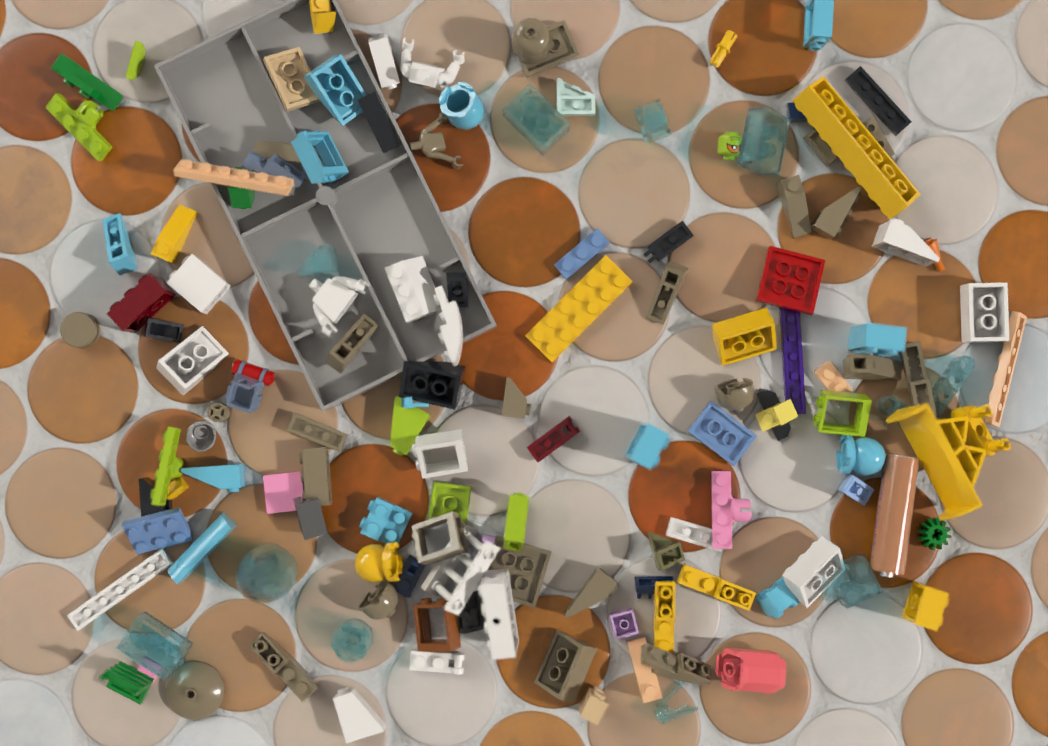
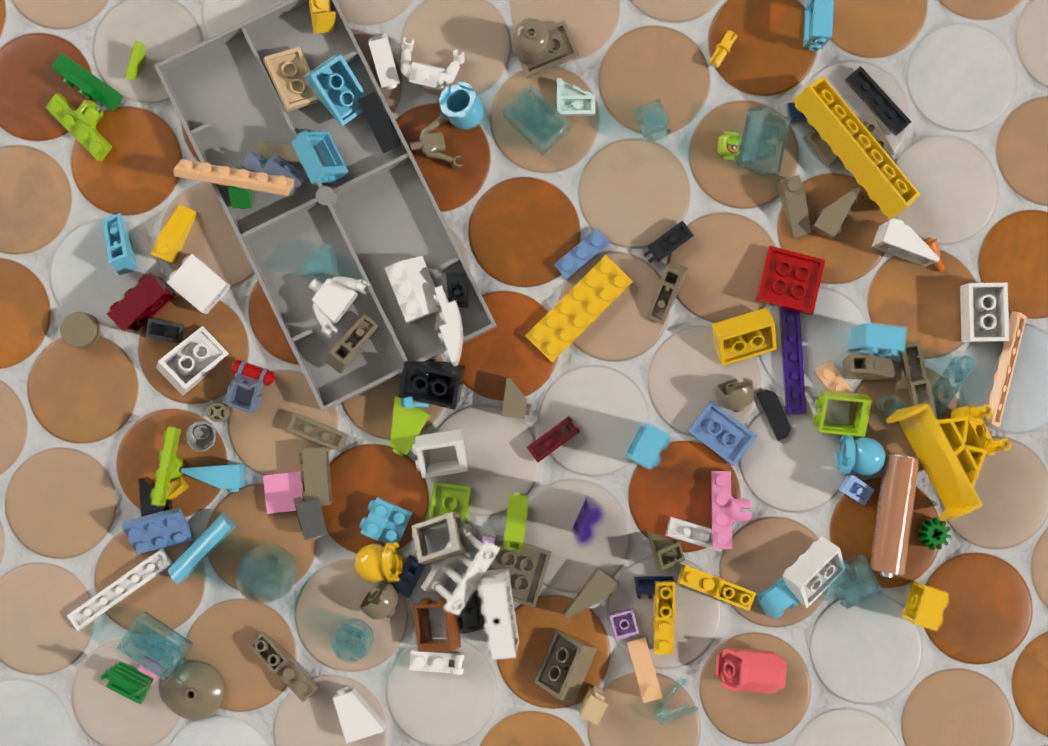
(587, 517): none -> dark purple plate
(675, 667): dark tan slope -> none
(776, 415): light yellow slope -> none

